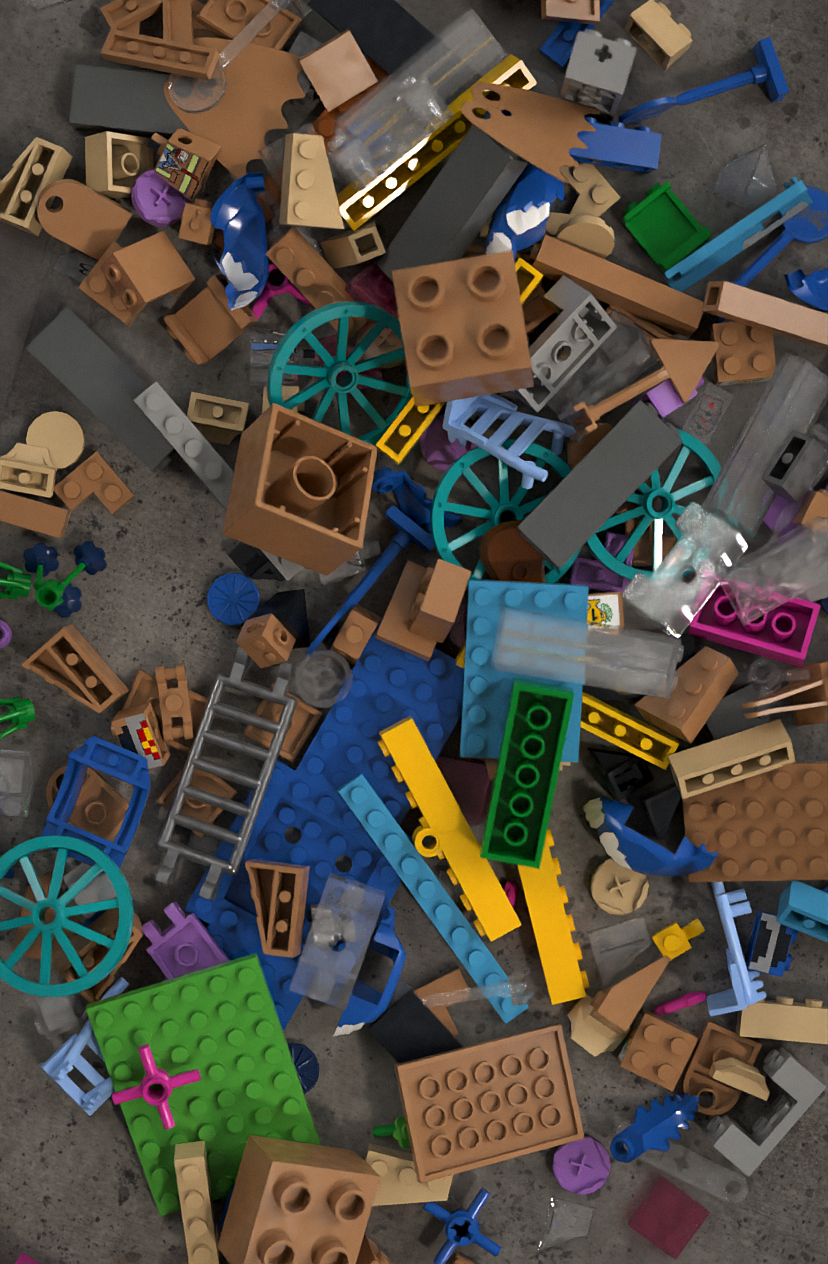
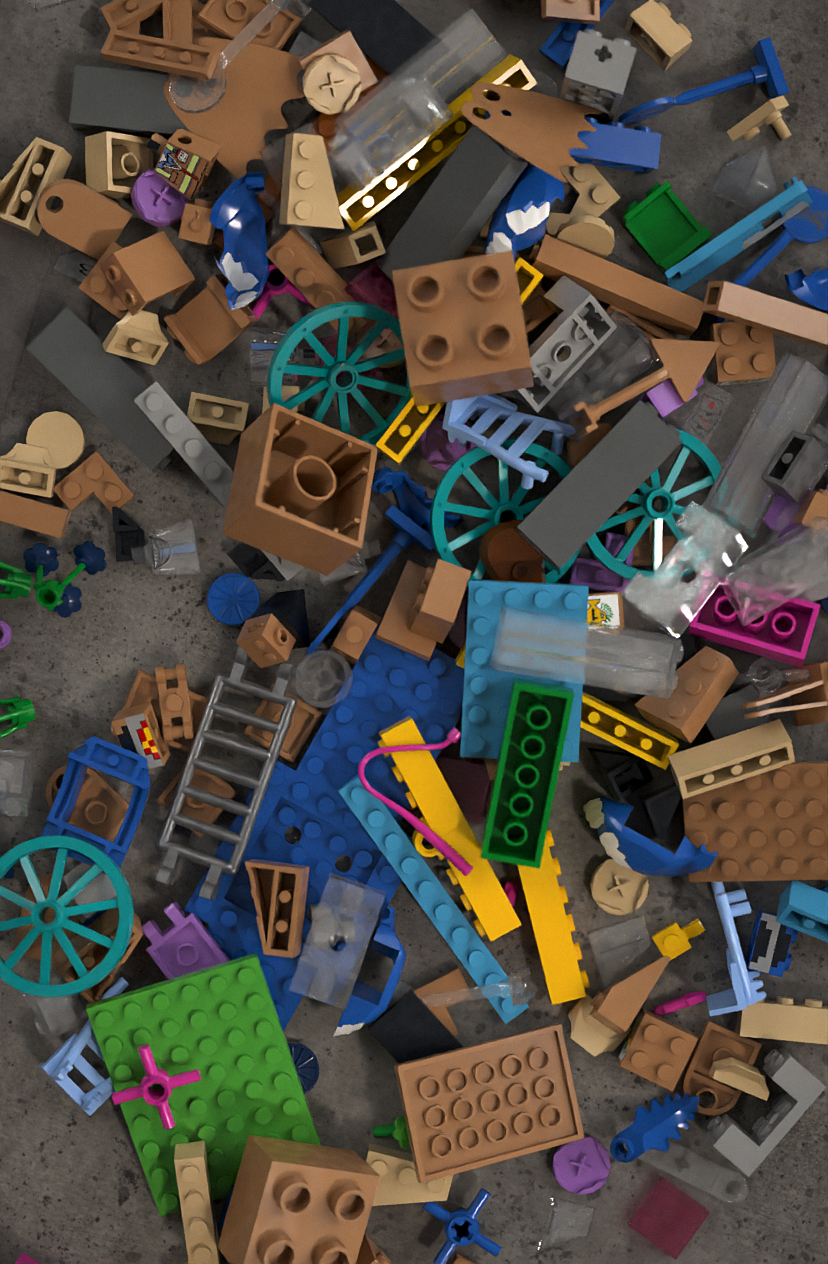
(77, 669): medium nougat wedge -> none
(127, 535): none -> black slope
(137, 338): none -> tan slope
(170, 550): none -> clear torso
(331, 84): none -> tan tile
(442, 846): none -> dark pink piece
(767, 113): none -> tan plate

